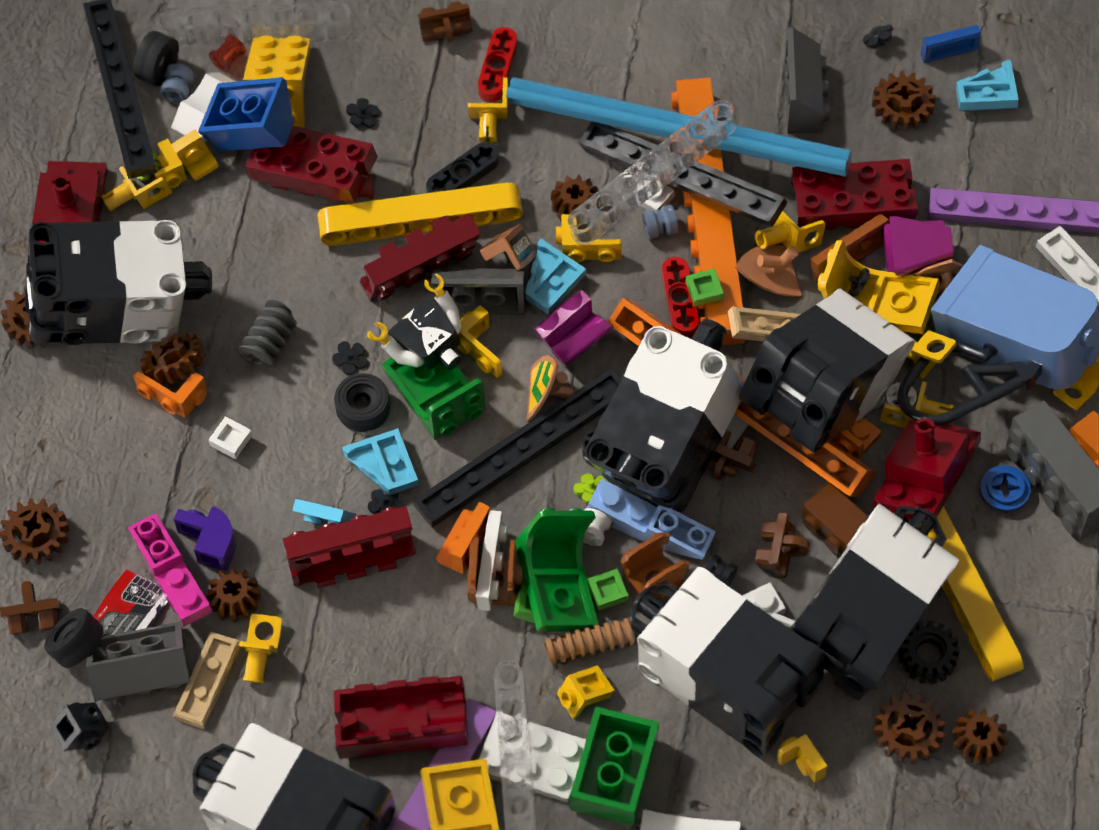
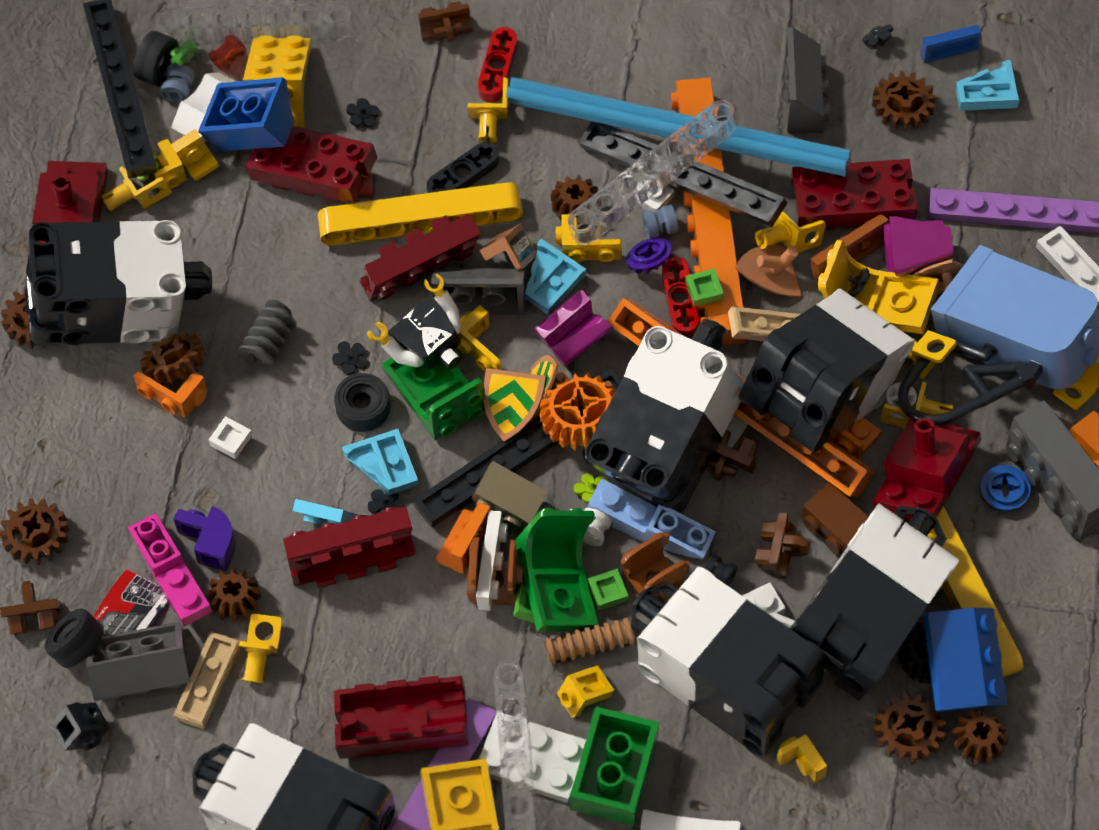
(184, 52): none -> bright green axle
(510, 494): none -> dark tan brick
(511, 400): none -> shield
(561, 409): none -> orange gear
(641, 256): none -> dark purple gear
(965, 659): none -> blue slope

